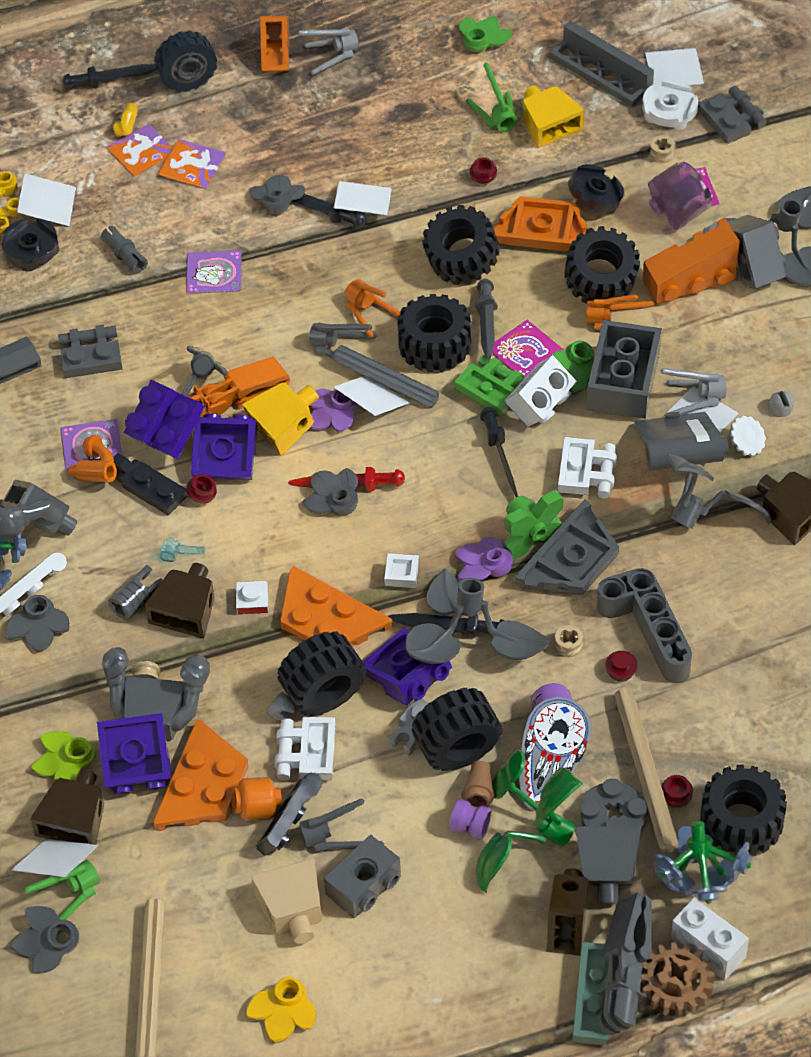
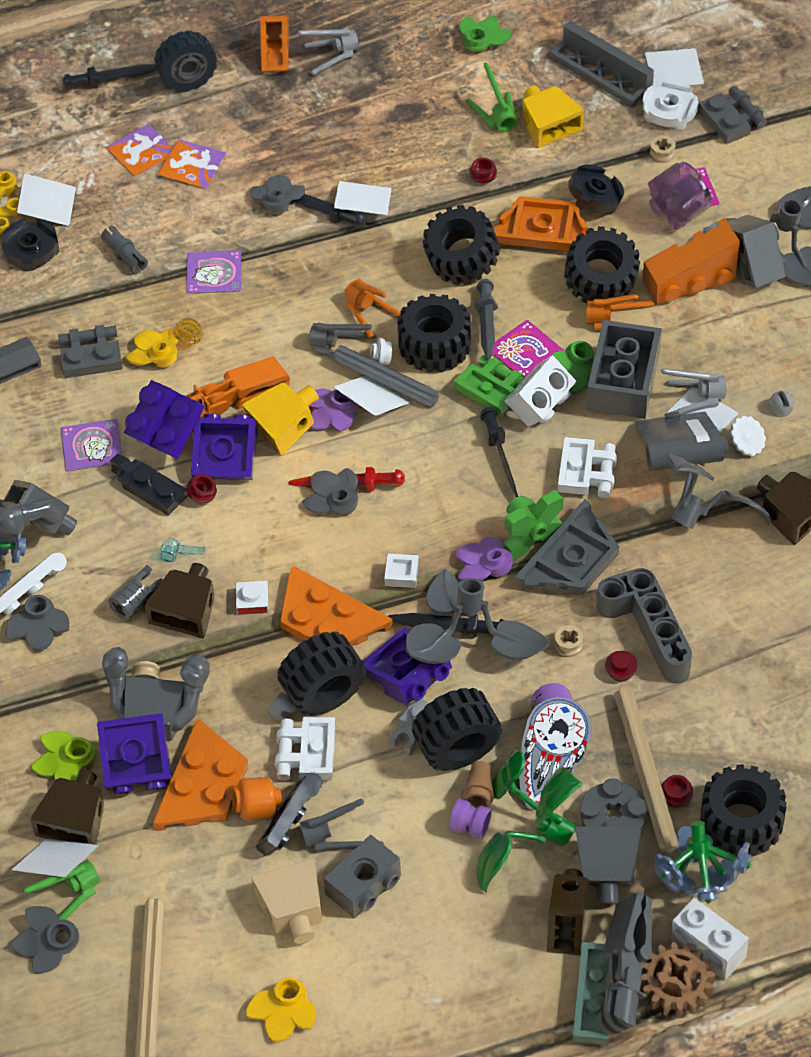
(94, 471): orange plant -> none
(127, 121): yellow arm -> none
(154, 348): none -> yellow plate
(188, 331): none -> clear yellow plate
(201, 365): dark grey plant -> none
(381, 351): none -> white plate

